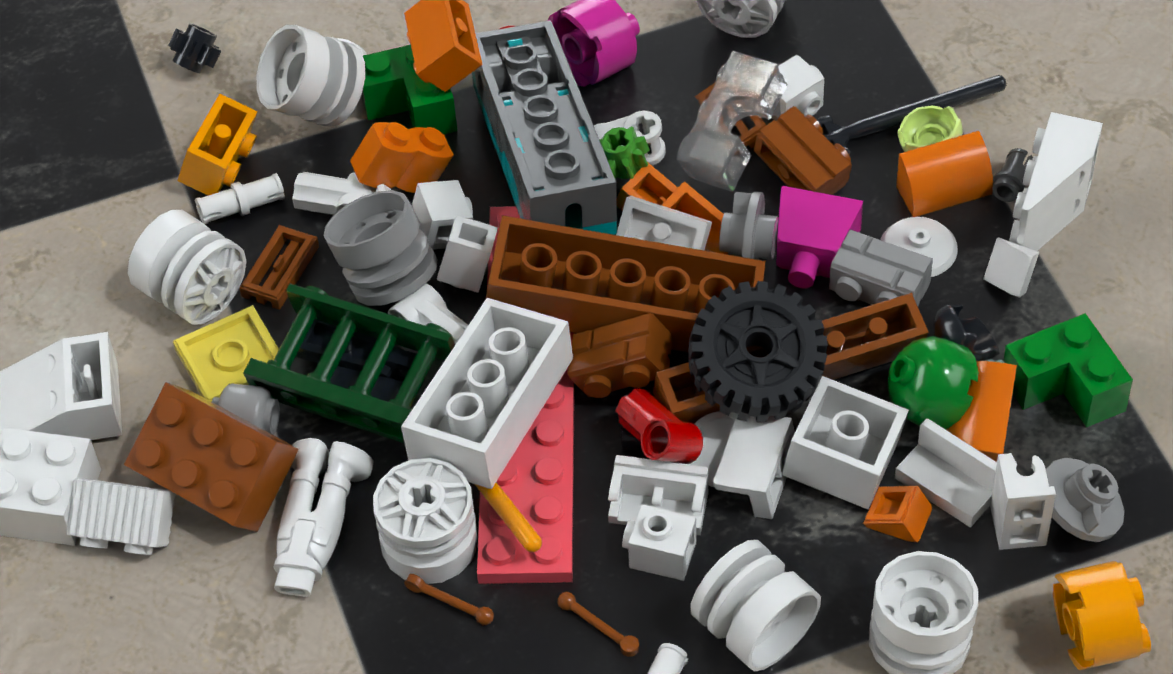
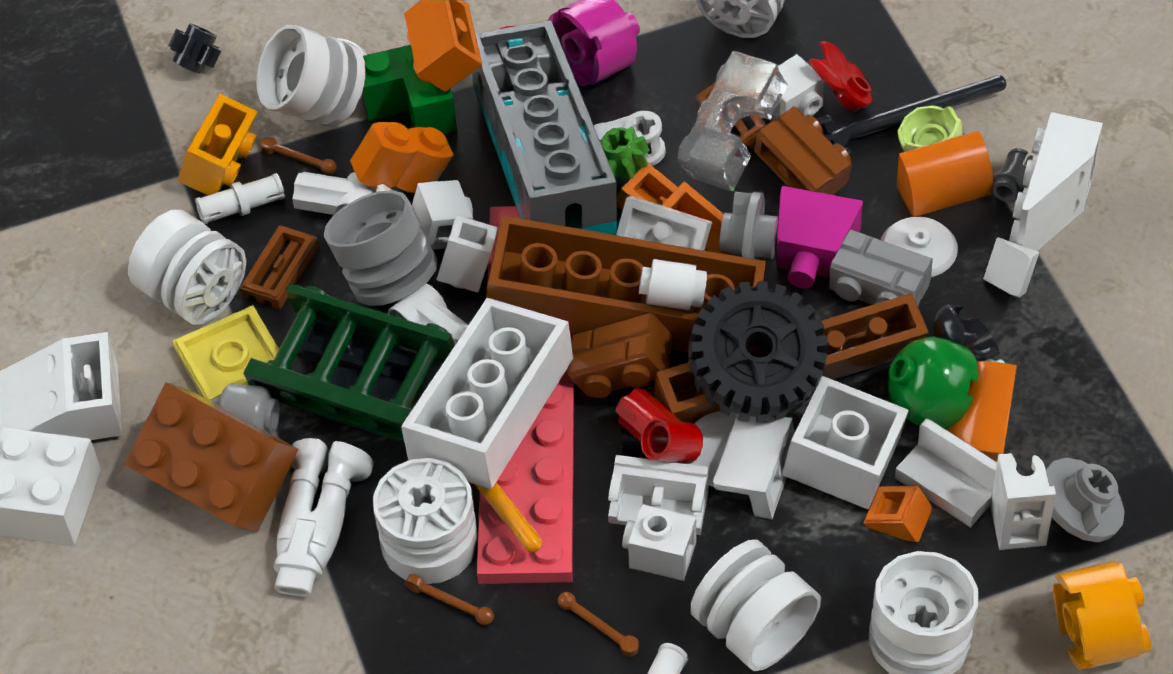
(120, 514): white brick -> none
(270, 146): none -> dark orange hinge
(673, 284): none -> white brick
(843, 76): none -> red plate
(1070, 362): green brick -> none

